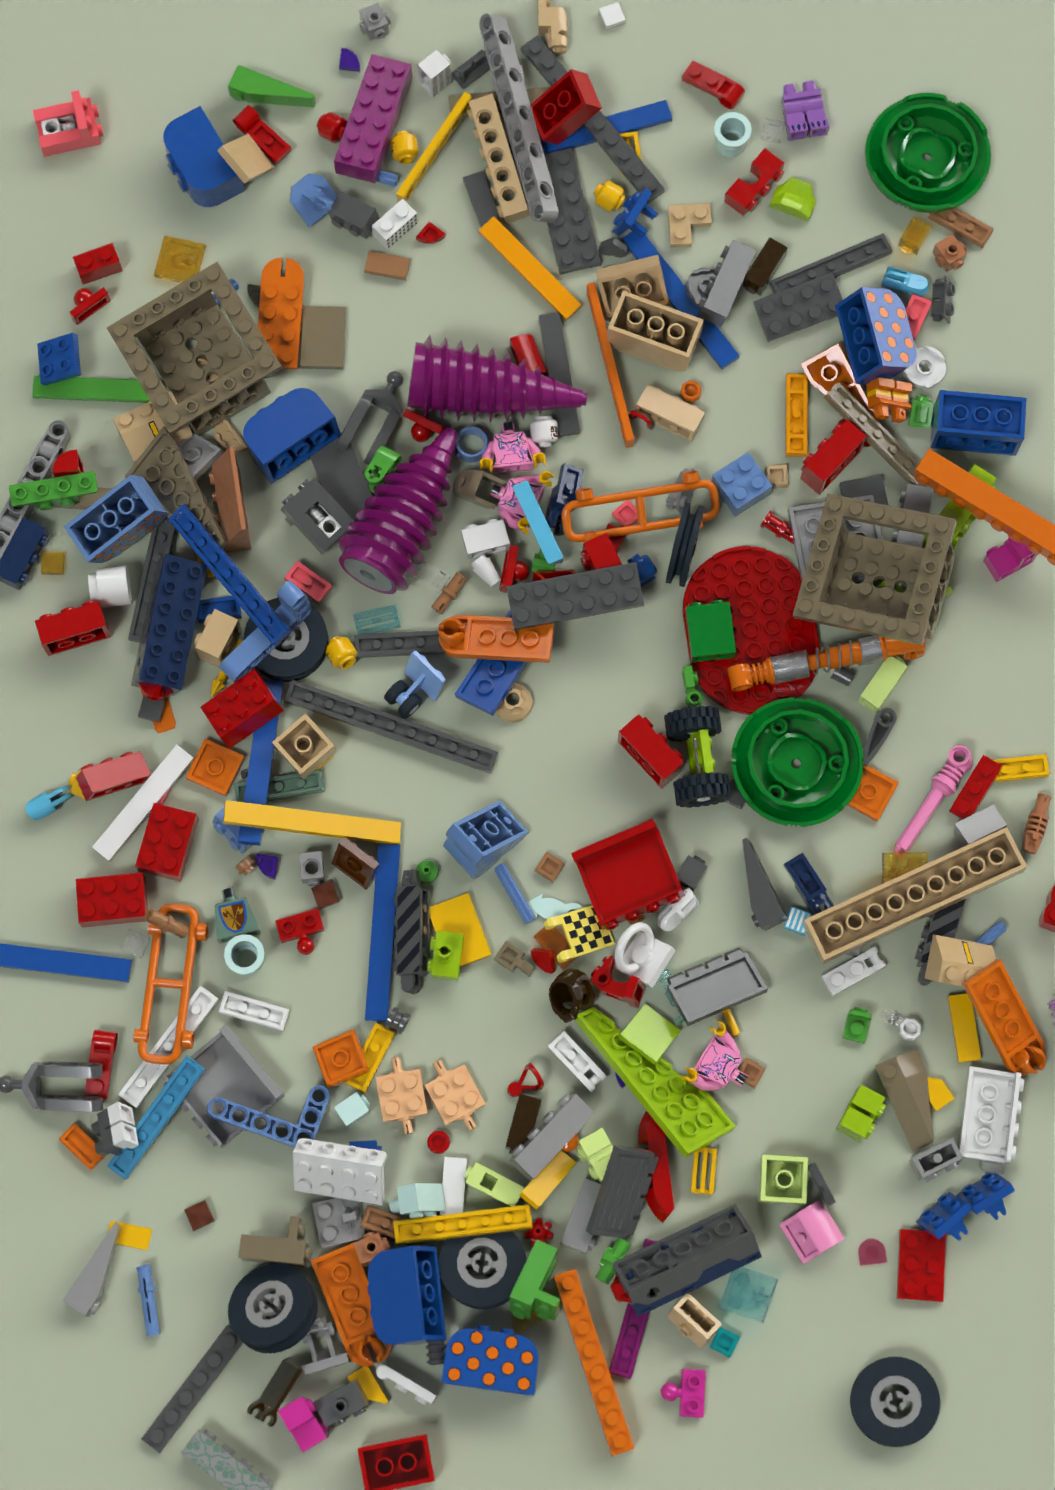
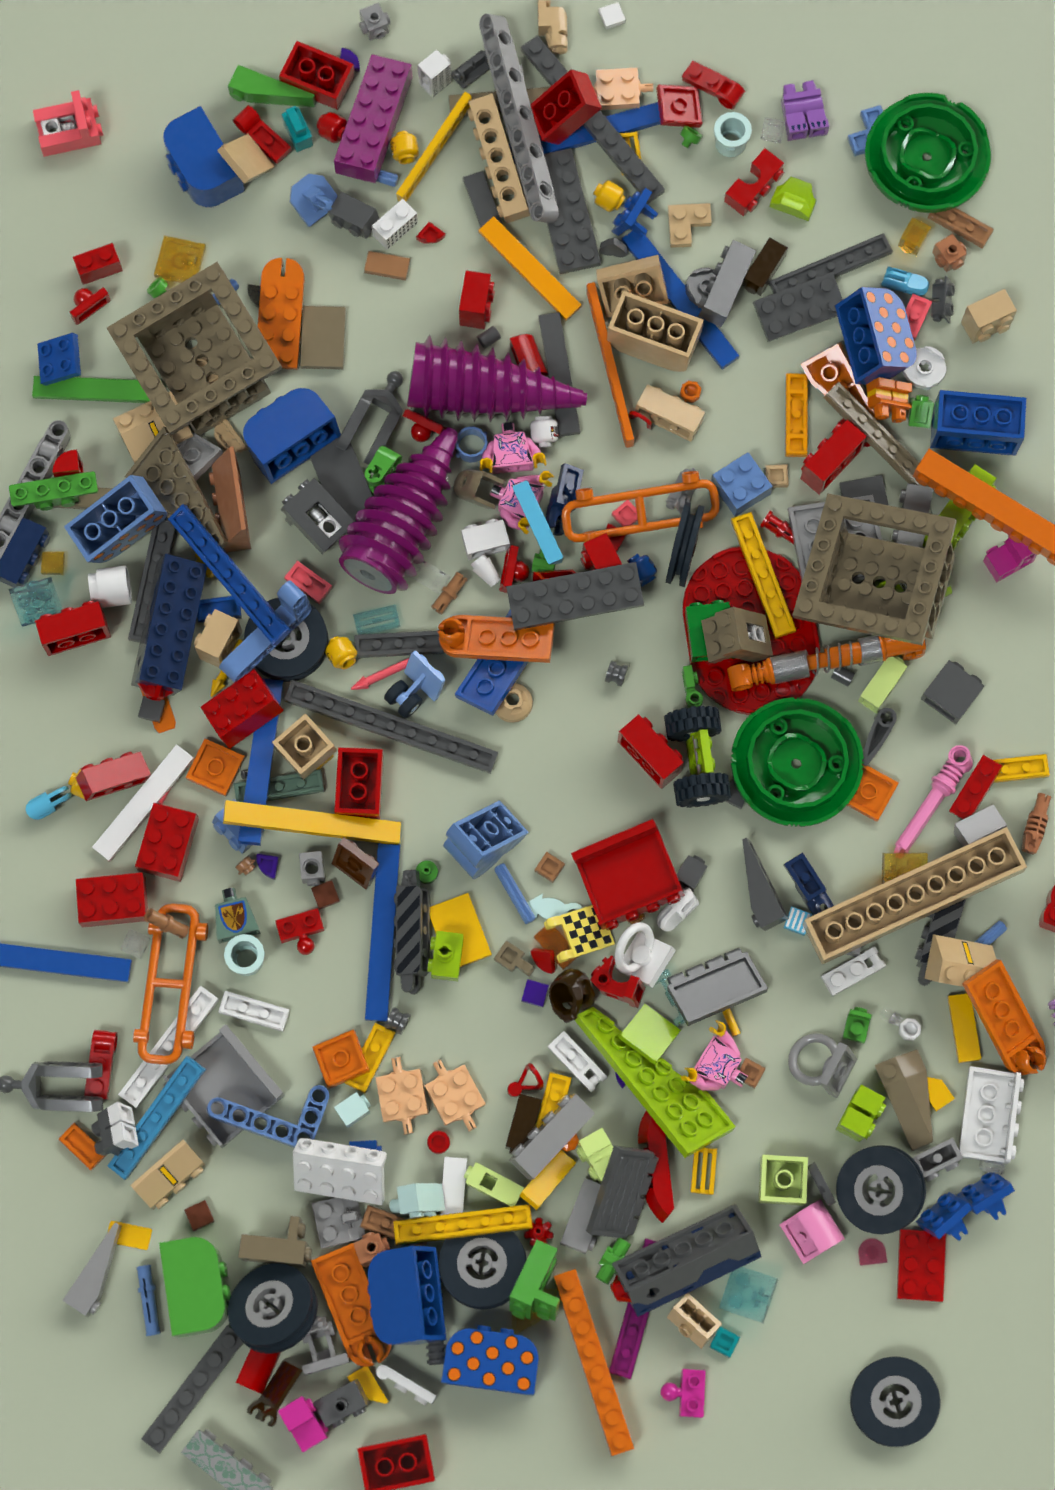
(35, 597): none -> clear light blue plate
(157, 287): none -> bright green tile
(168, 1175): none -> tan slope
(194, 1286): none -> bright green brick
(257, 1370): none -> red brick
(297, 129): none -> teal piece
(318, 74): none -> red brick
(359, 782): none -> red brick
(364, 682): none -> coral piece
(476, 300): none -> red brick
(488, 337): none -> dark grey hinge
(535, 993): none -> dark purple tile
(556, 1088): none -> yellow tile
(616, 673): none -> dark grey wheel
(619, 88): none -> light nougat plate
(679, 106): none -> plate
(690, 136): none -> bright green tile
(737, 635): none -> dark tan brick
(763, 575): none -> yellow tile
(835, 1068): none -> light grey tile
(858, 140): none -> medium blue tile
(877, 1216): none -> black wheel
(952, 691): none -> dark grey brick
(988, 316): none -> tan brick

